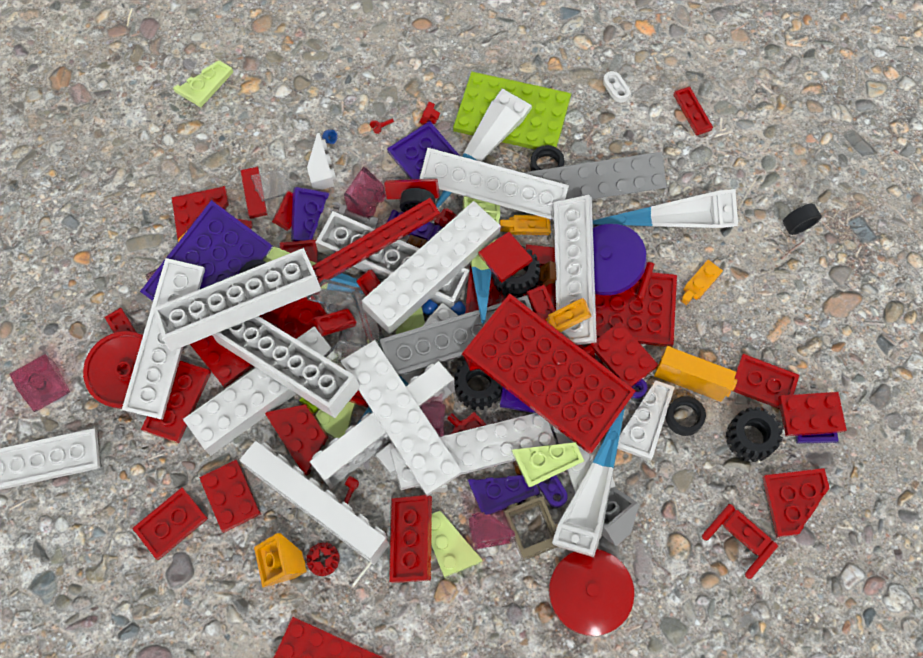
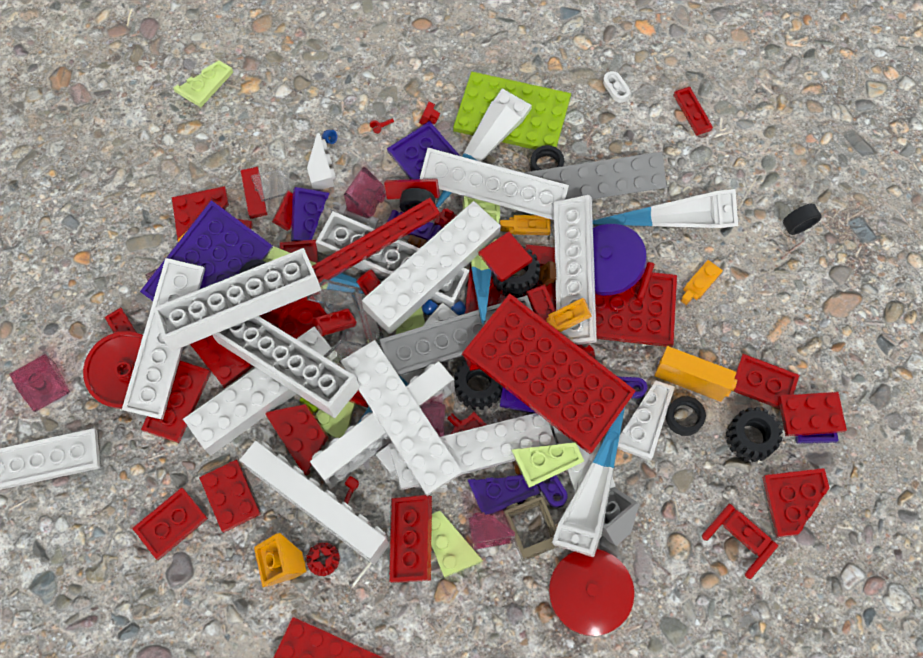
(624, 355): red plate -> none

